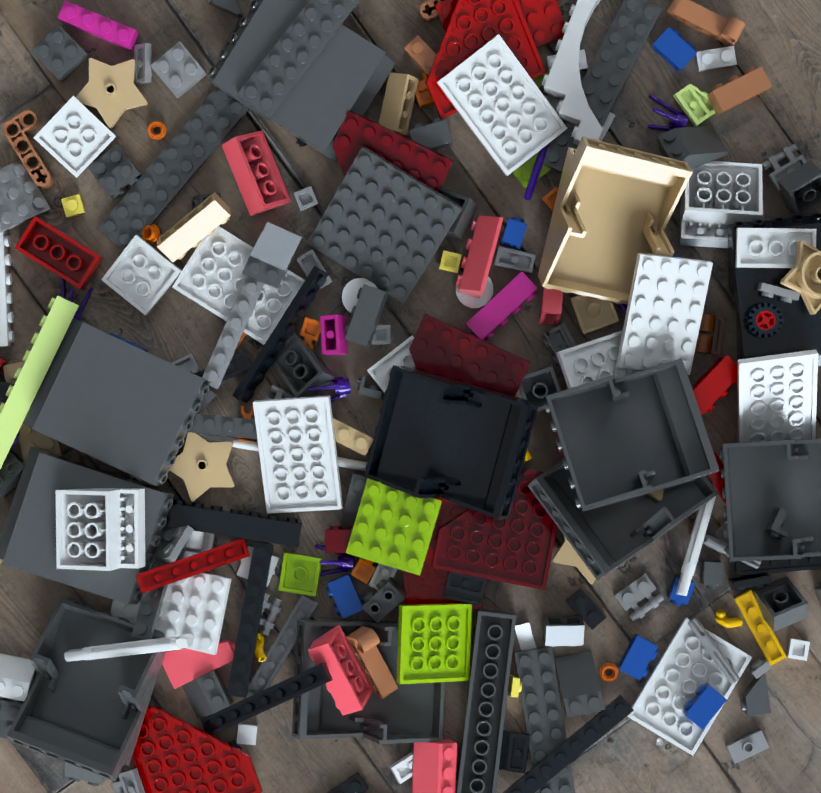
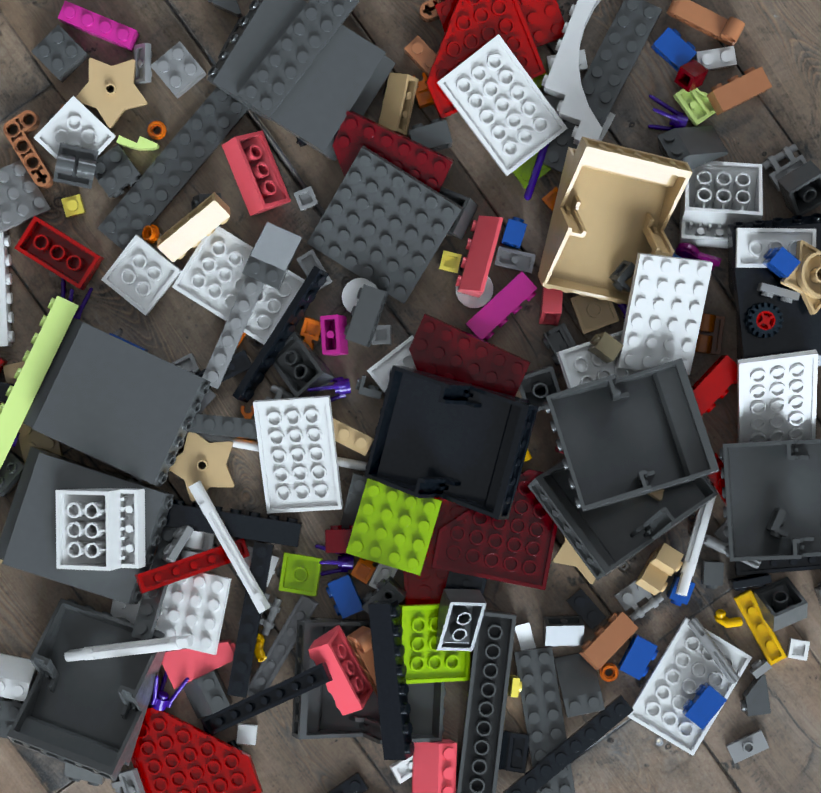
(75, 165): none -> dark grey plate
(143, 144): none -> yellowish green slope
(161, 700): none -> dark purple plant
(229, 546): none -> white piece
(391, 679): none -> black brick
(459, 619): none -> dark grey slope
(605, 347): none -> dark tan brick
(608, 639): none -> nougat brick
(621, 274): none -> dark grey bracket
(658, 568): none -> tan brick
(690, 251): none -> magenta piece
(691, 75): none -> dark red brick
(780, 261): none -> blue brick

